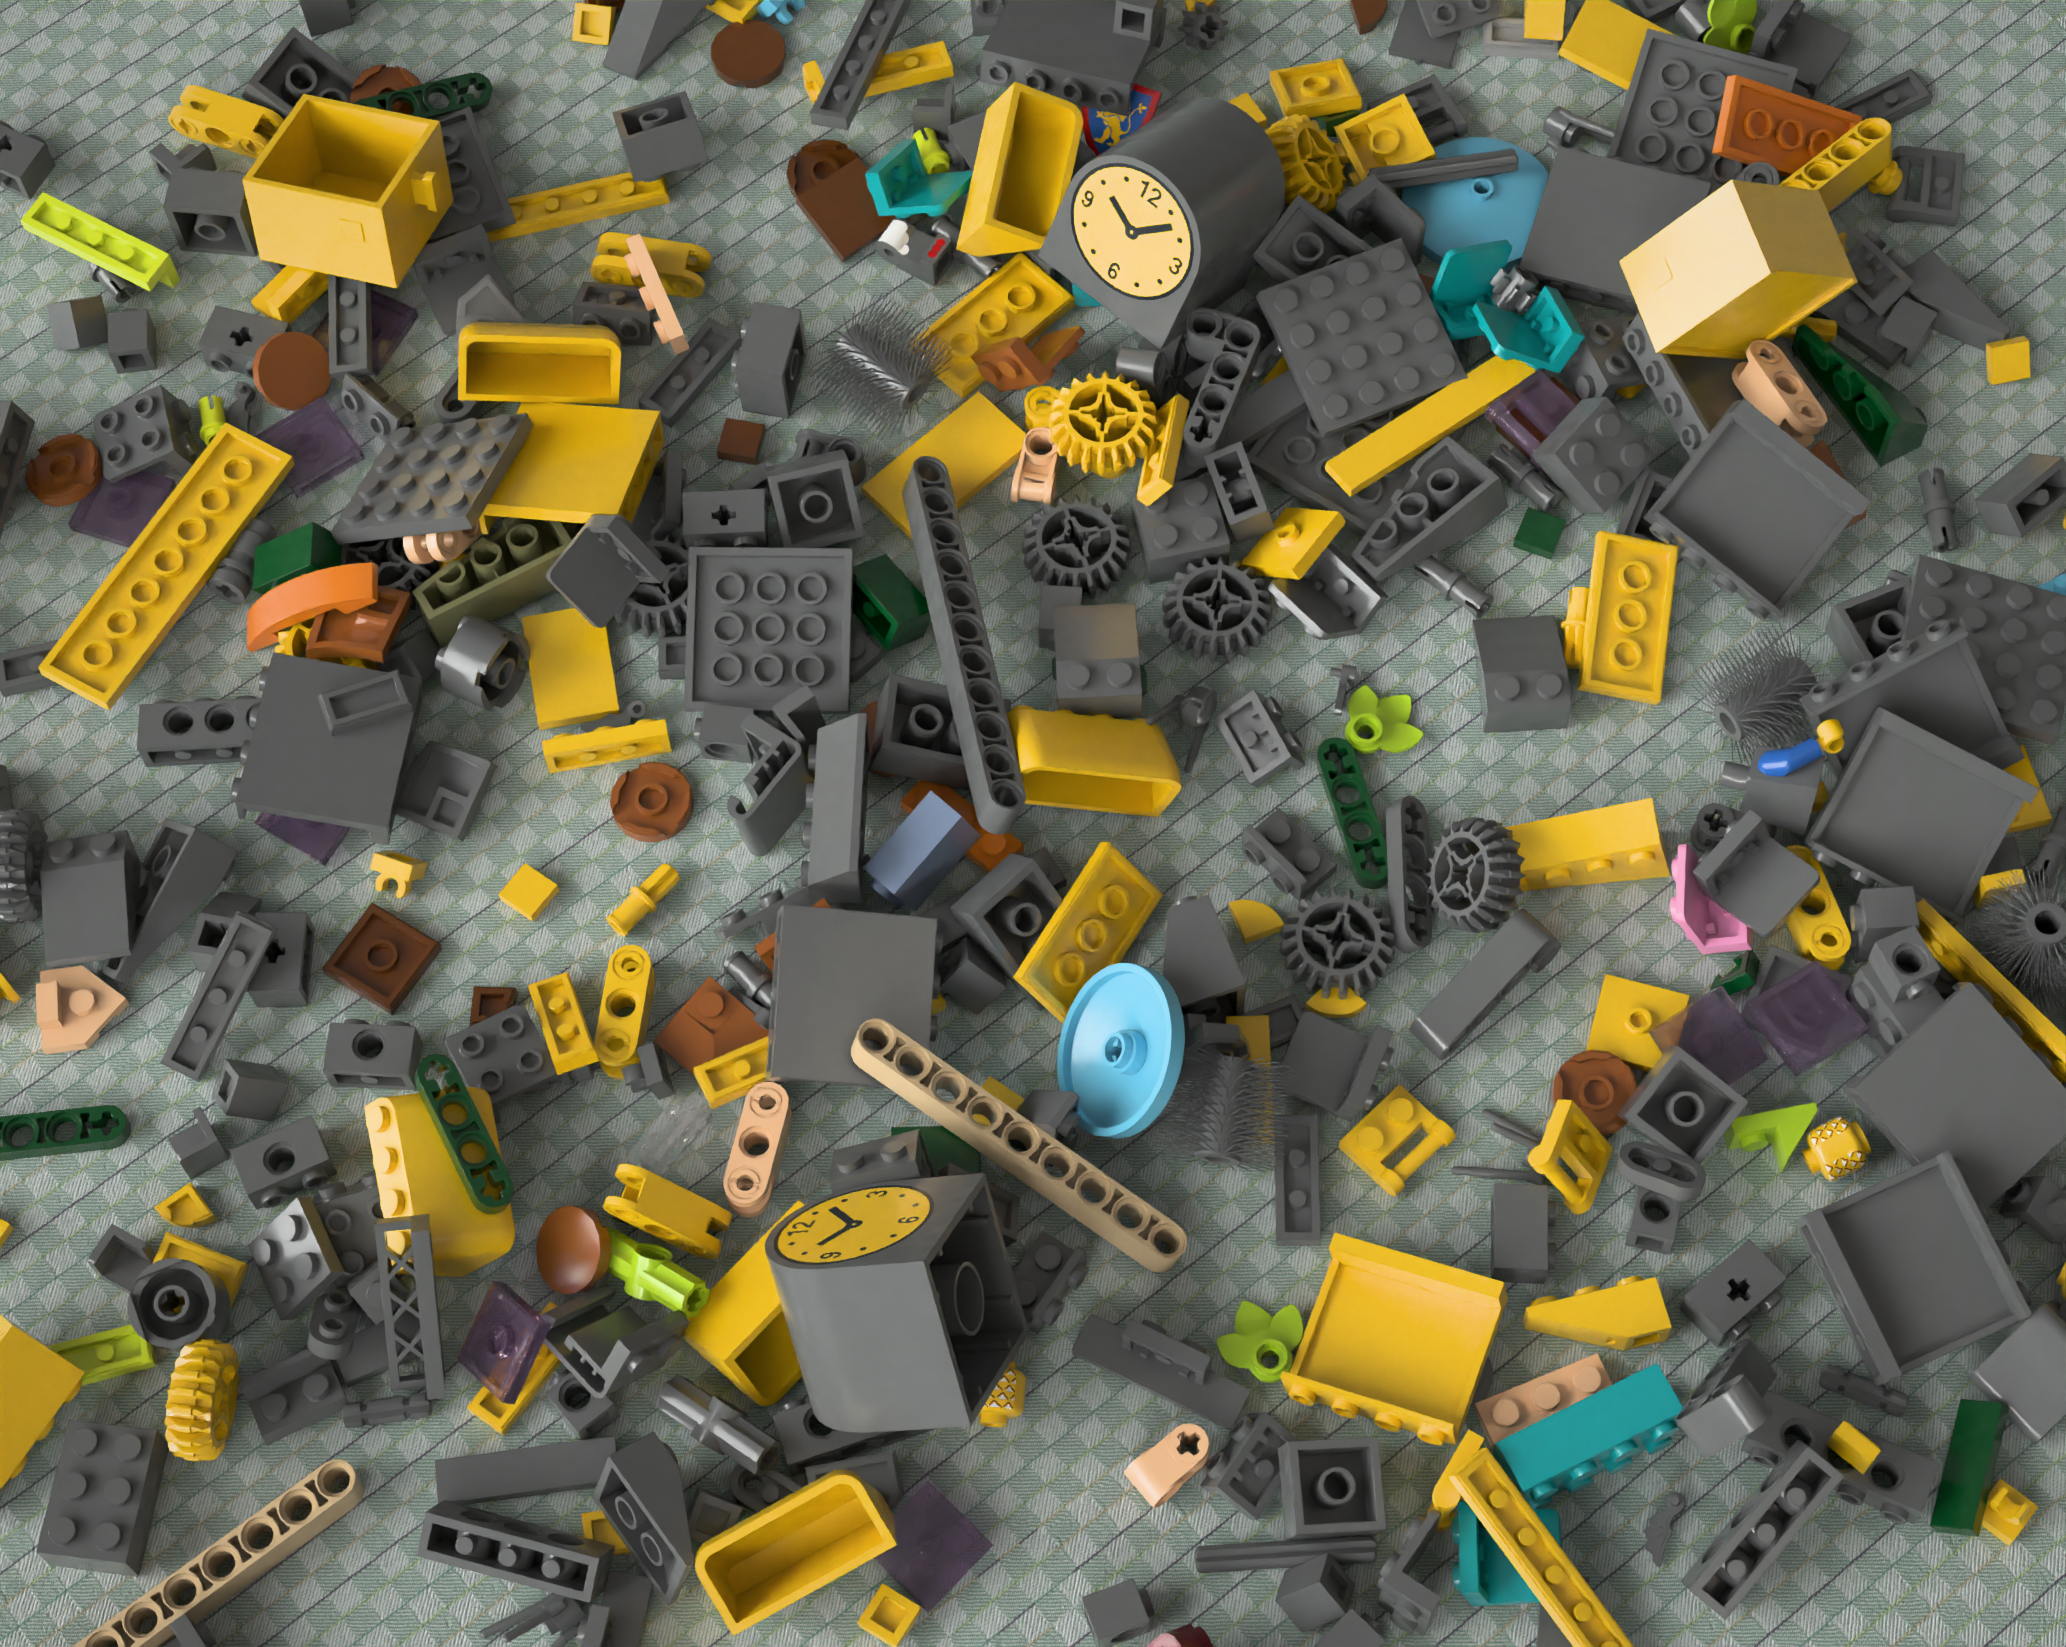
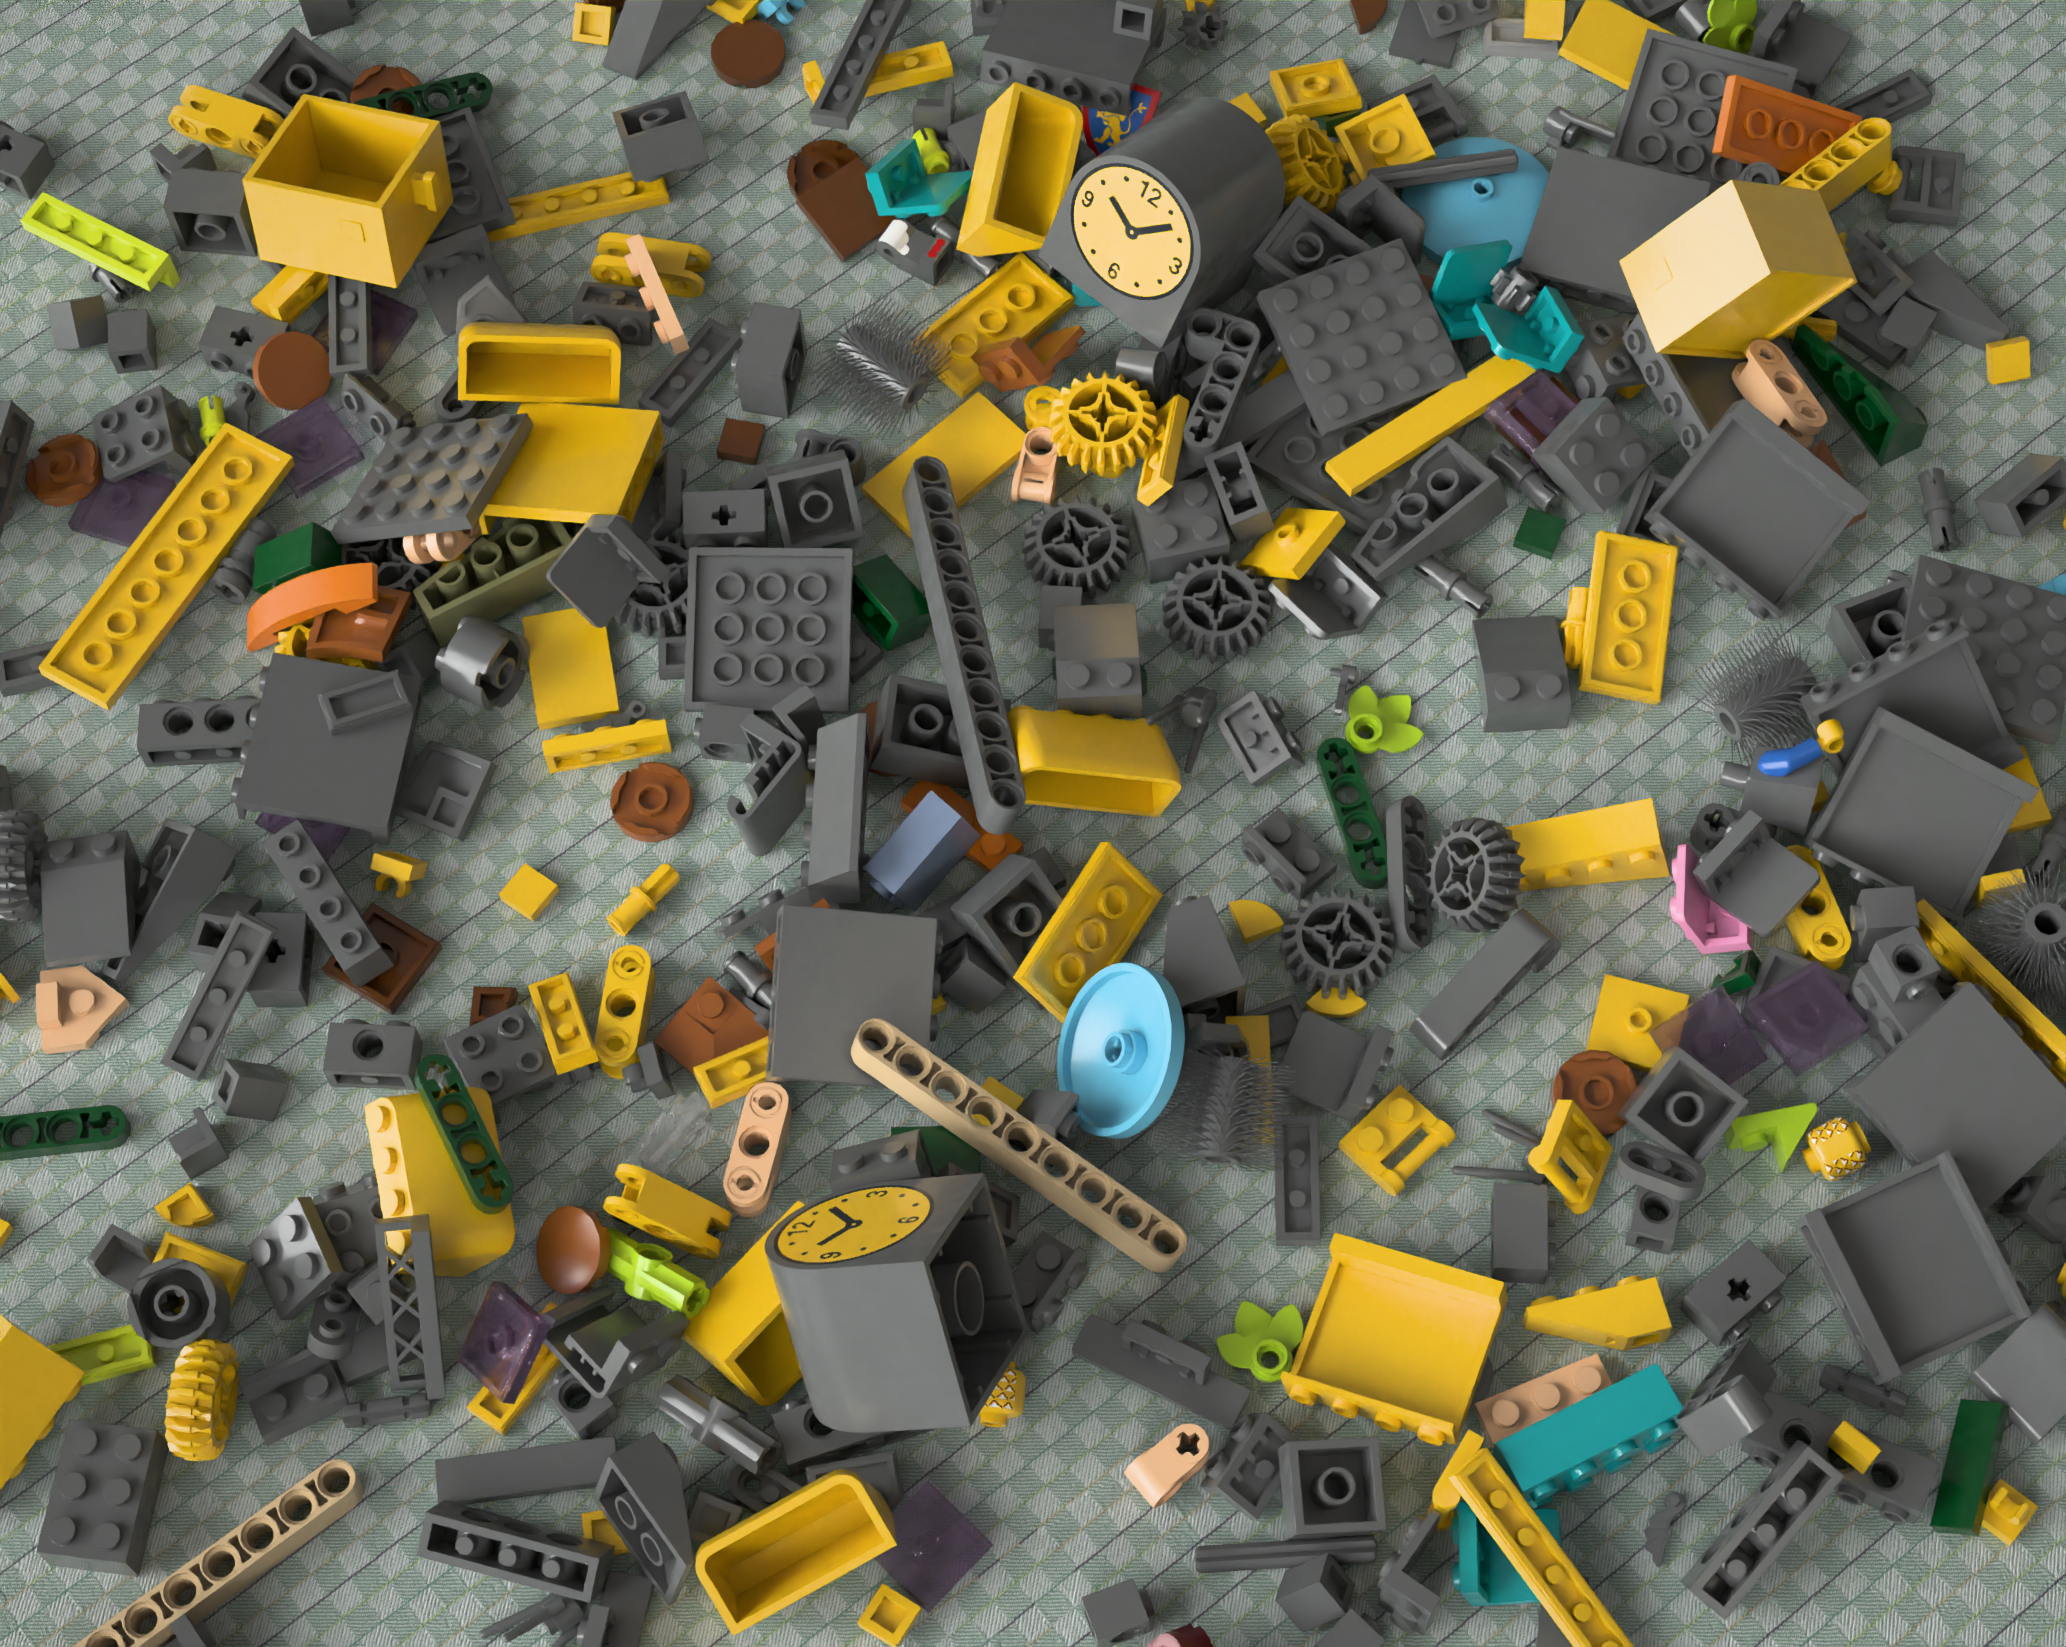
(259, 1159): dark grey brick -> none
(328, 904): none -> dark grey brick

